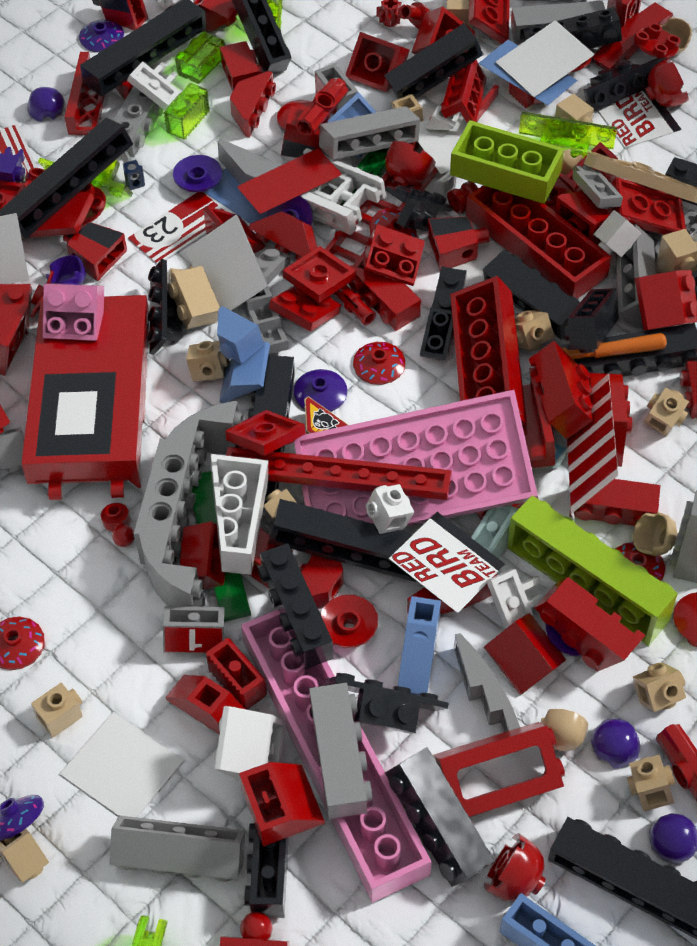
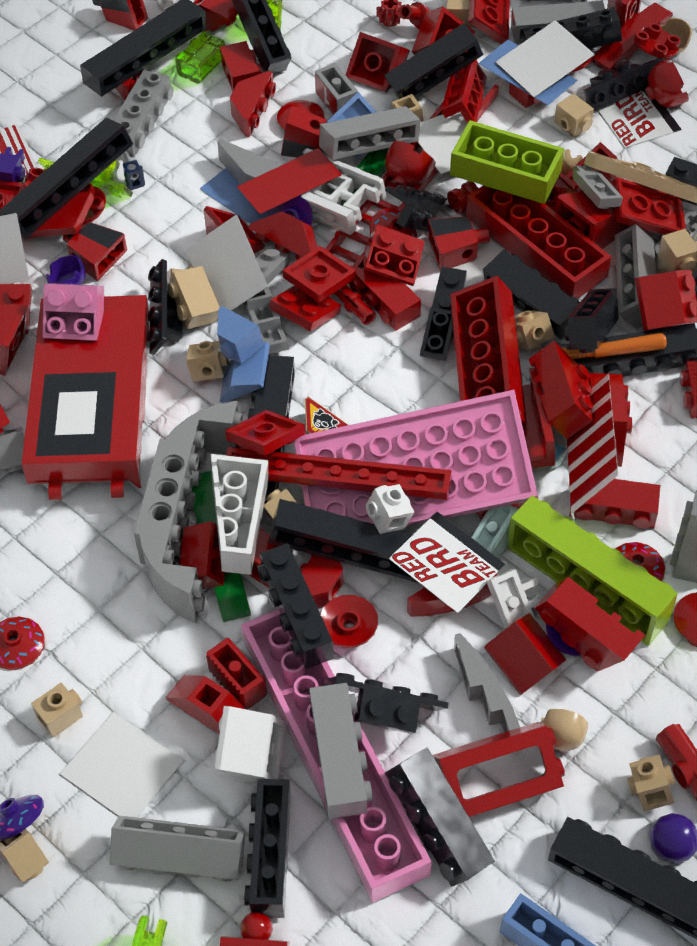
(38, 295): red plate -> none
(44, 103): dark purple hair -> none
(79, 99): red fence -> none
(100, 35): dark purple dish -> none
(117, 519): red plate -> none
(153, 85): white hinge -> none
(174, 228): sticker -> none
(187, 111): clear neon green brick -> none
(192, 628): brick -> none
(197, 173): dark purple dish -> none
(280, 800): red slope -> none
(321, 107): red piece -> none
(330, 395): dark purple dish -> none
(379, 363): red dish -> none
(419, 644): medium blue slope -> none
(439, 122): white slope -> none
(443, 185): white slope -> none
(516, 870): red cylinder -> none
(567, 132): clear neon green bracket -> none
(616, 742): dark purple hair -> none
(617, 234): white brick -> none
(655, 534): tan hair -> none
(659, 687): tan brick -> none
(666, 411): tan brick -> none

